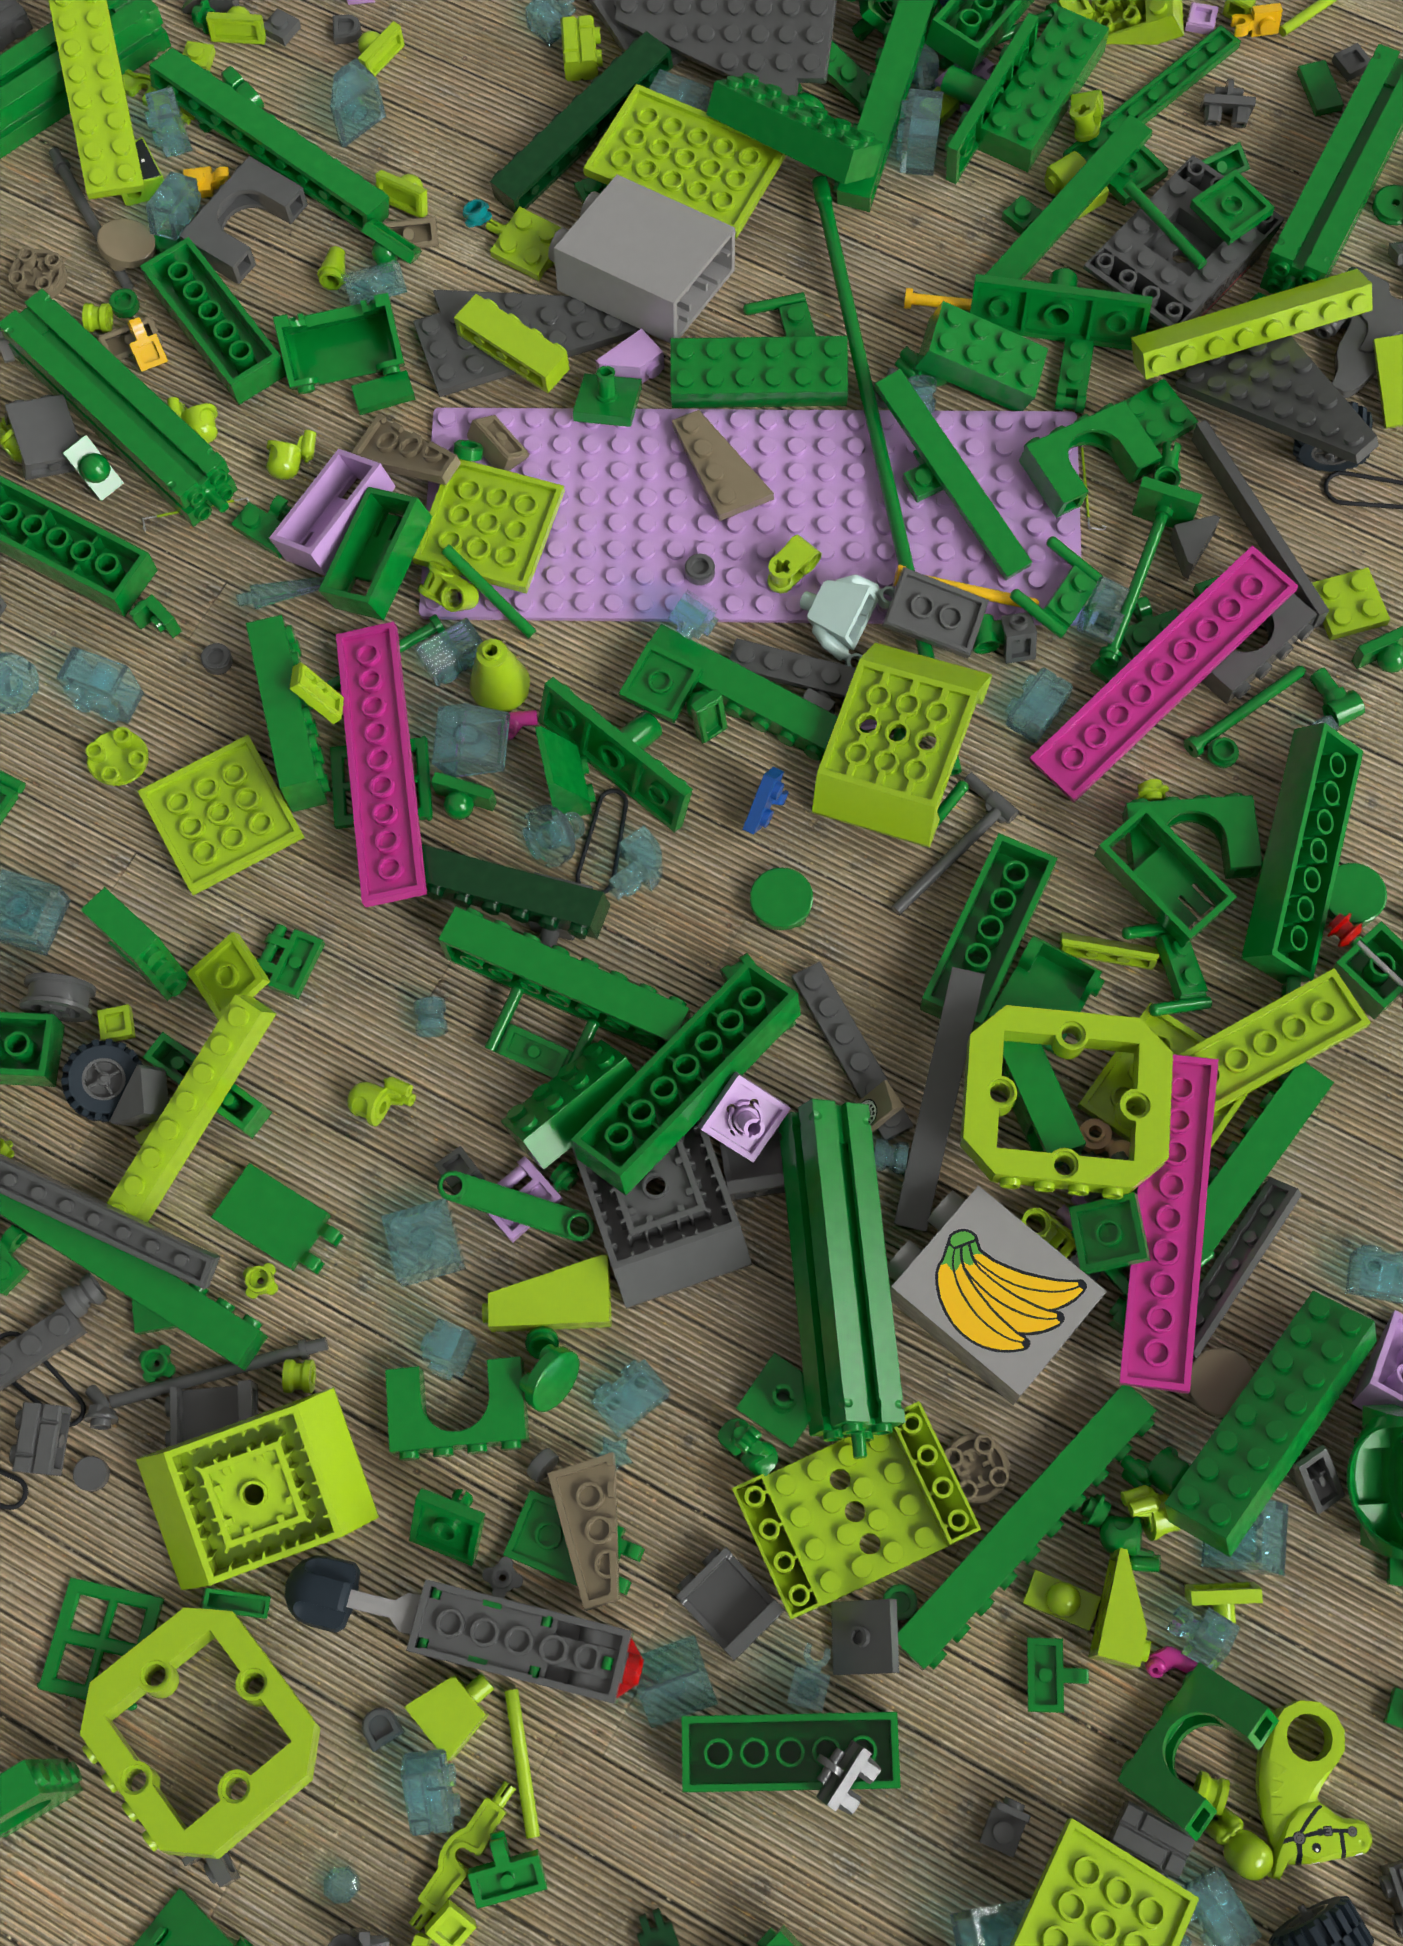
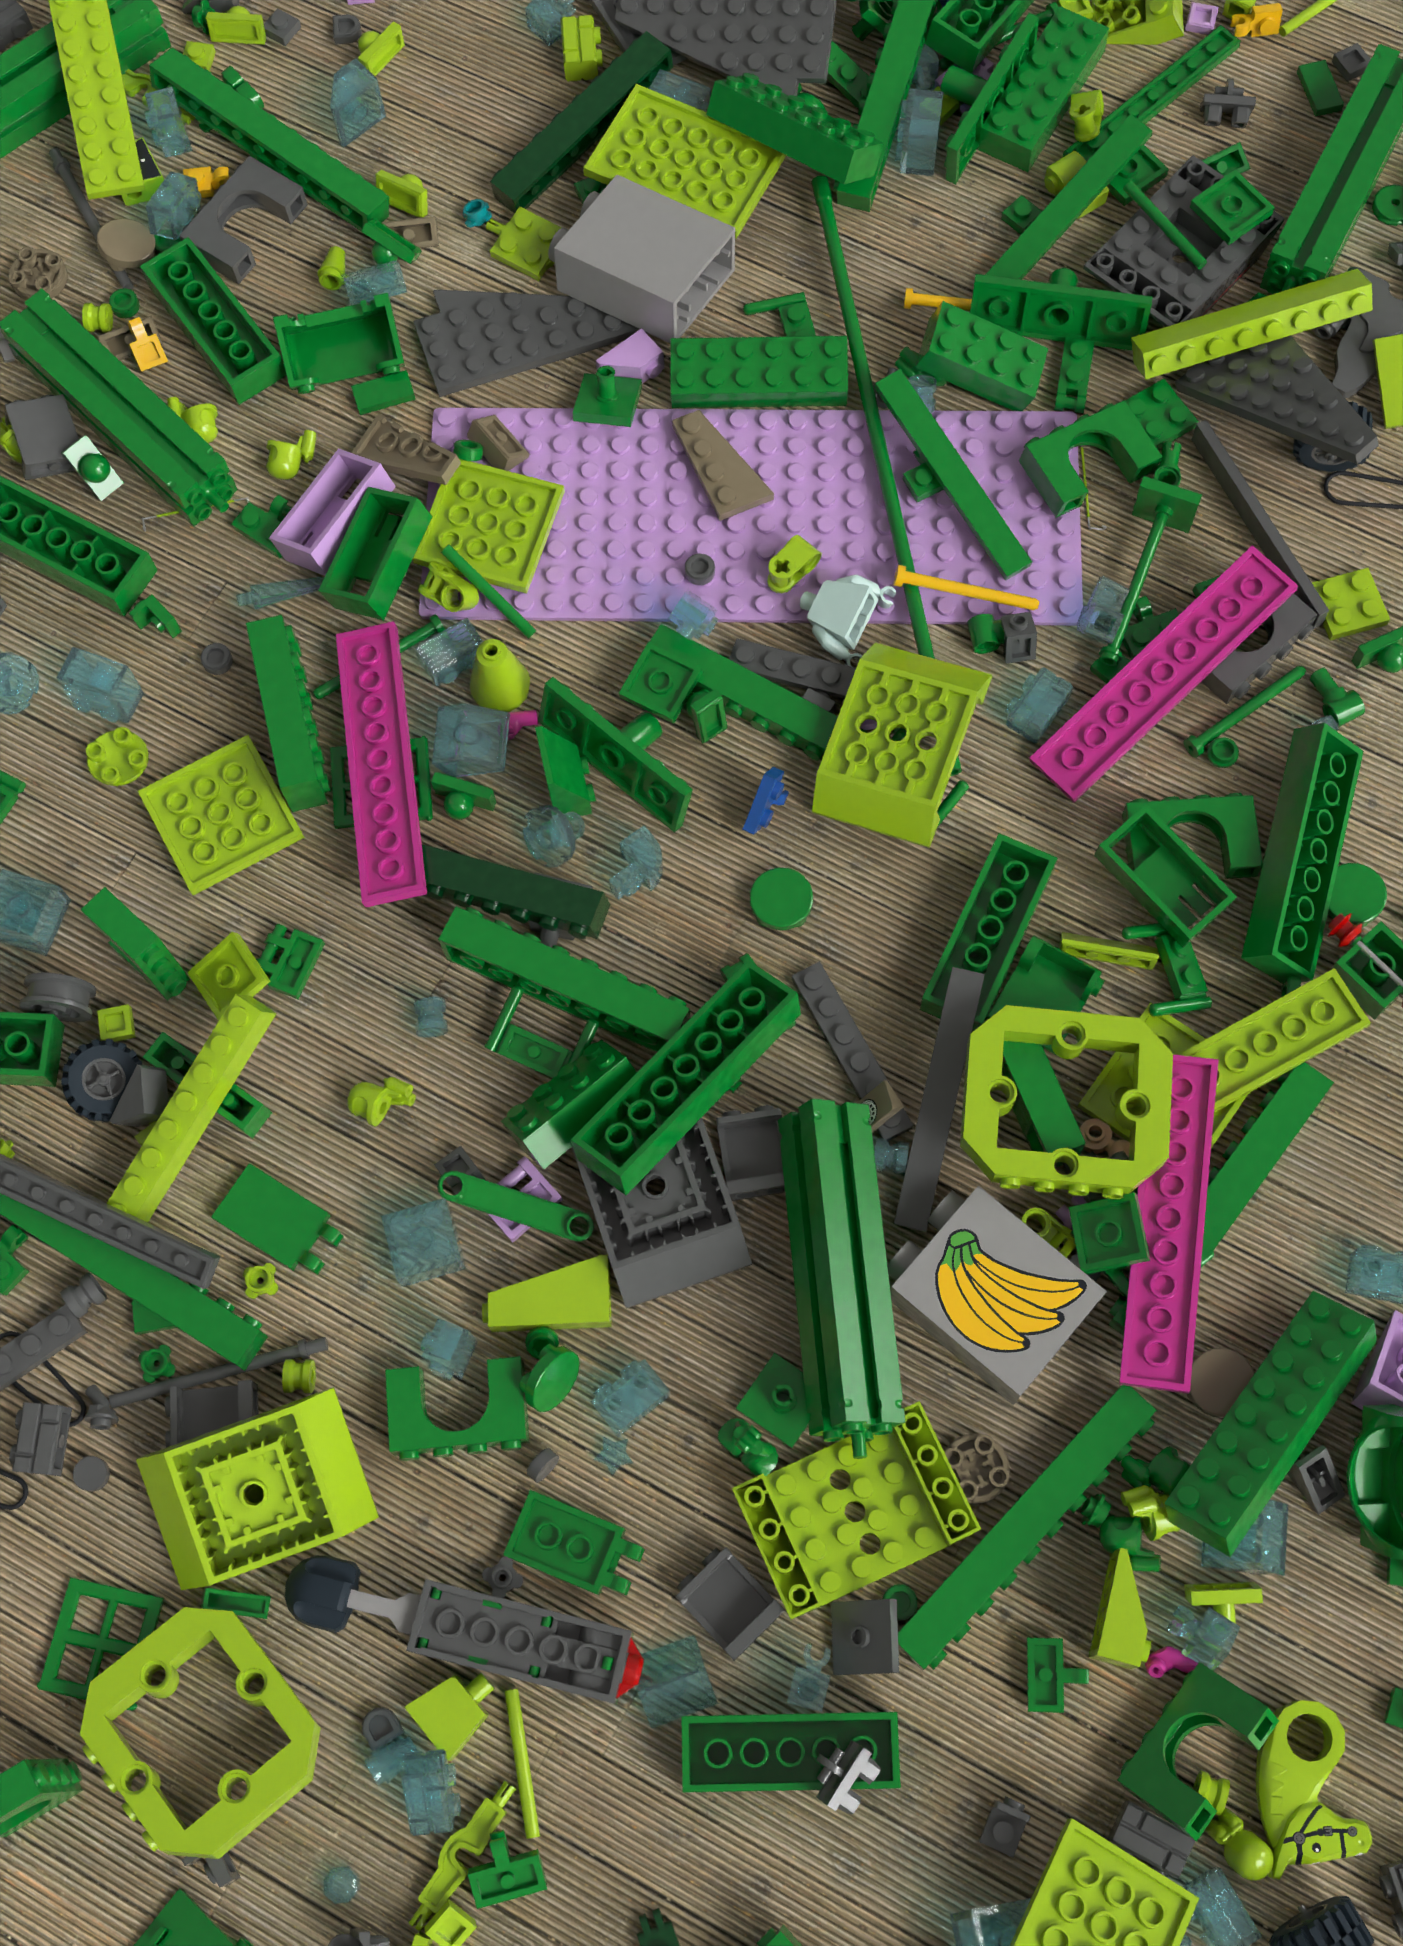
(316, 693): lime plate -> none
(387, 1761): none -> clear light blue cone
(447, 1525): green tile -> none
(512, 342): lime brick -> none
(564, 1176): green plate -> none
(588, 1518): dark tan wing -> none
(591, 829): black piece -> none
(754, 1123): lavender plate -> none
(935, 612): dark grey tile -> none
(997, 810): dark grey bar -> none
(1061, 1600): lime tile -> none
(1069, 595): green plate -> none
(1152, 790): lime plate -> none
(1191, 540): dark grey slope -> none
(1241, 1257): dark grey plate -> none

